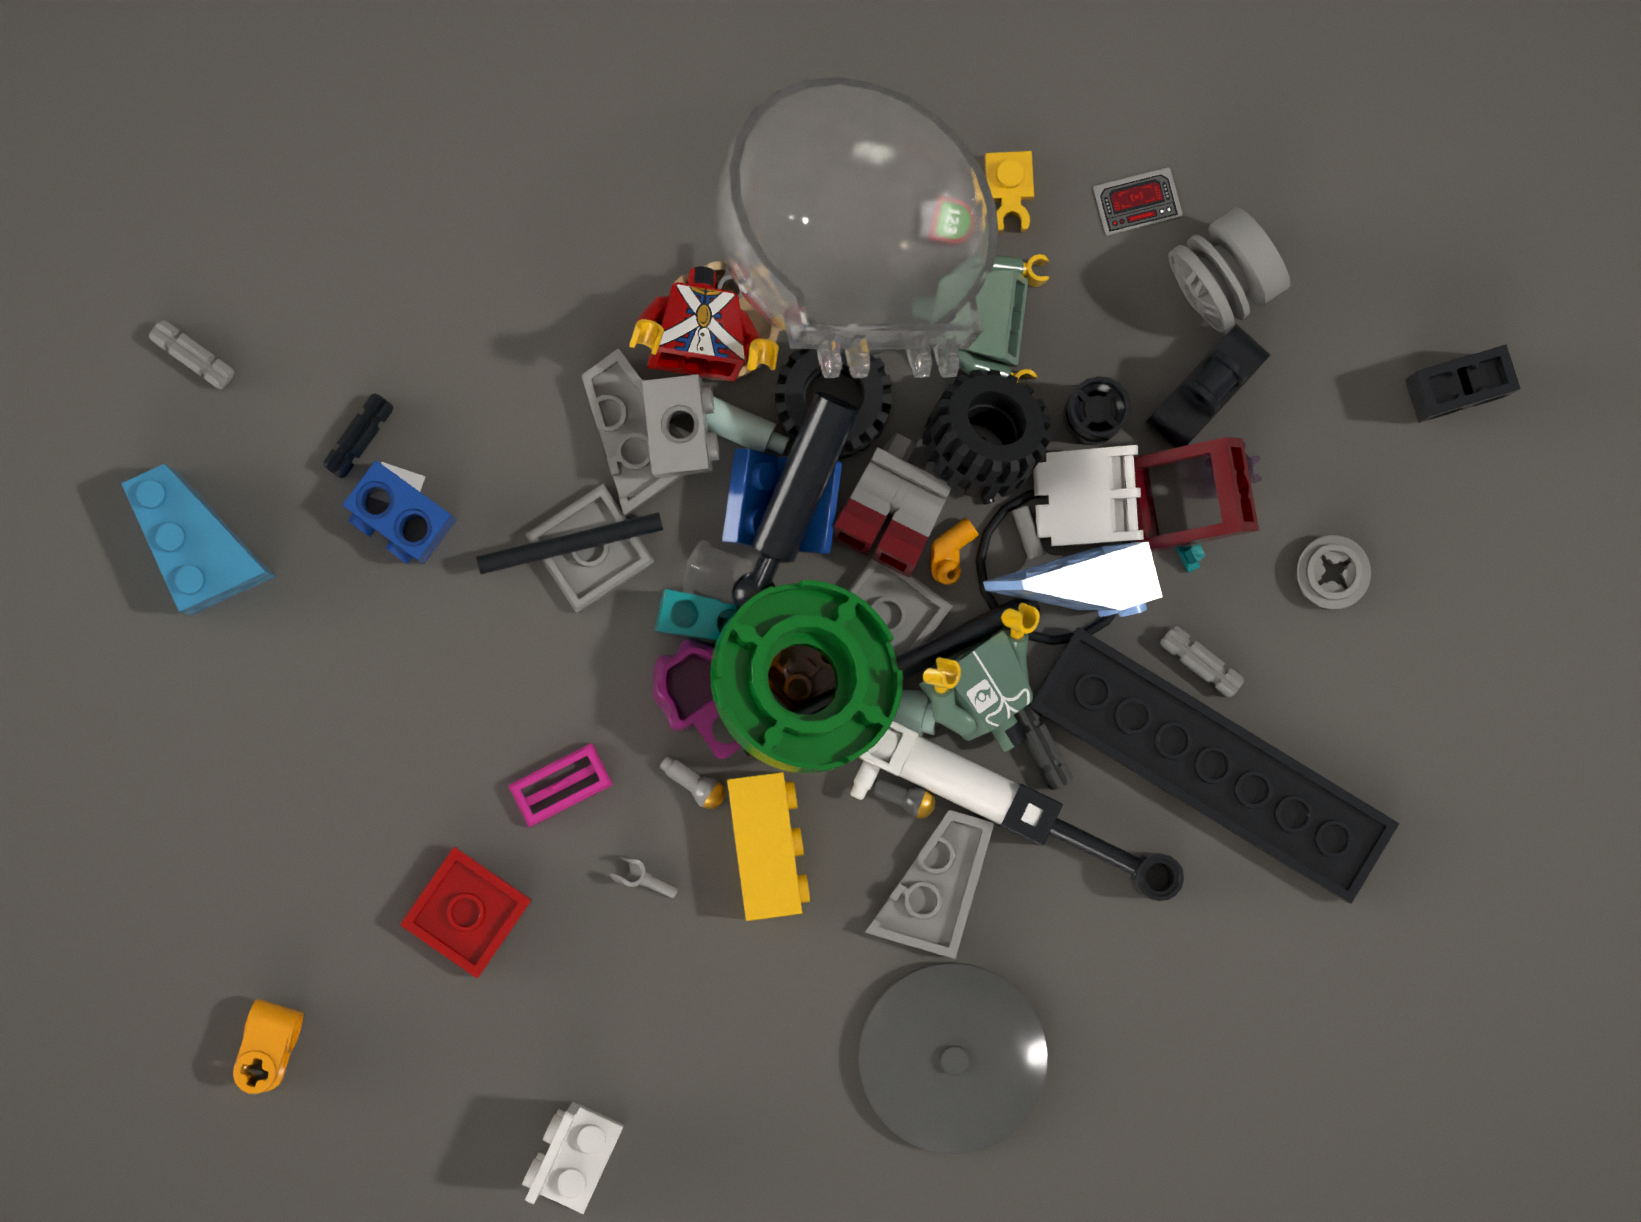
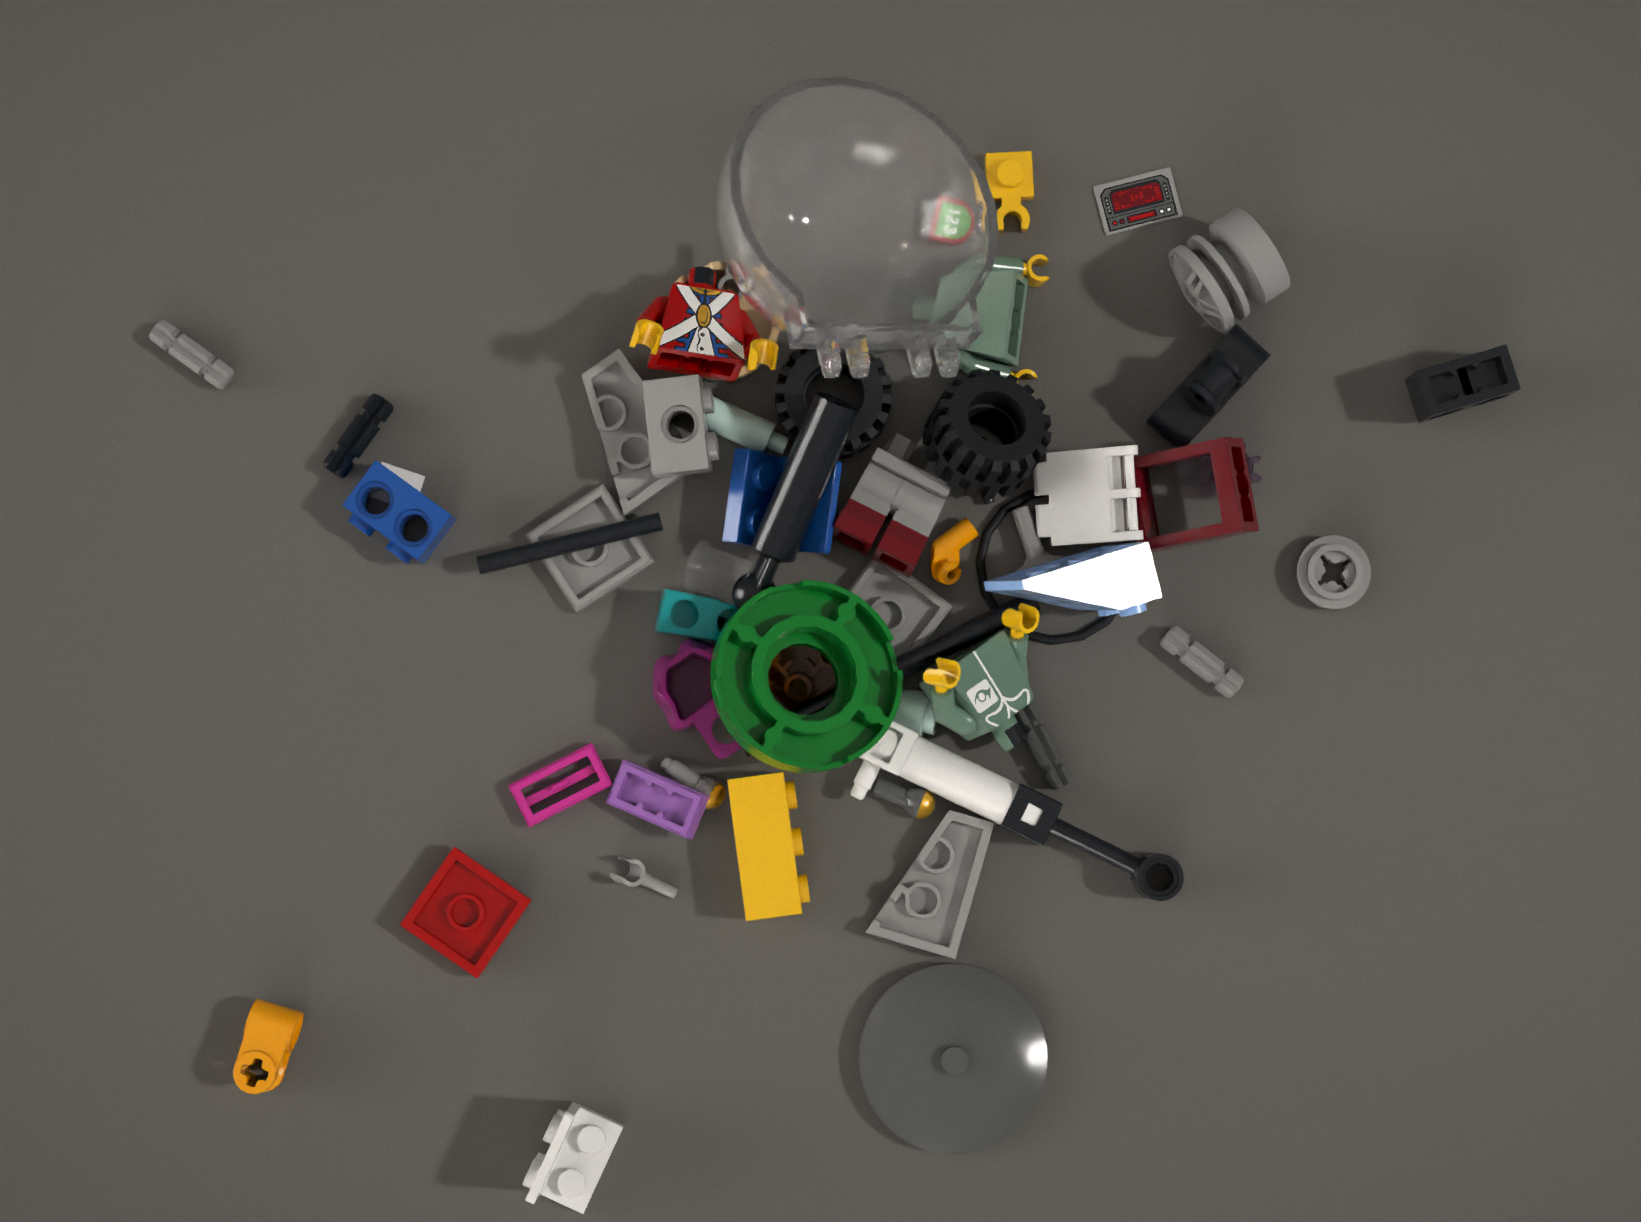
(190, 542): dark azure wedge -> none
(658, 799): none -> medium lavender plate
(1096, 410): black wheel -> none
(1191, 556): teal piece -> none
(1214, 765): black plate -> none

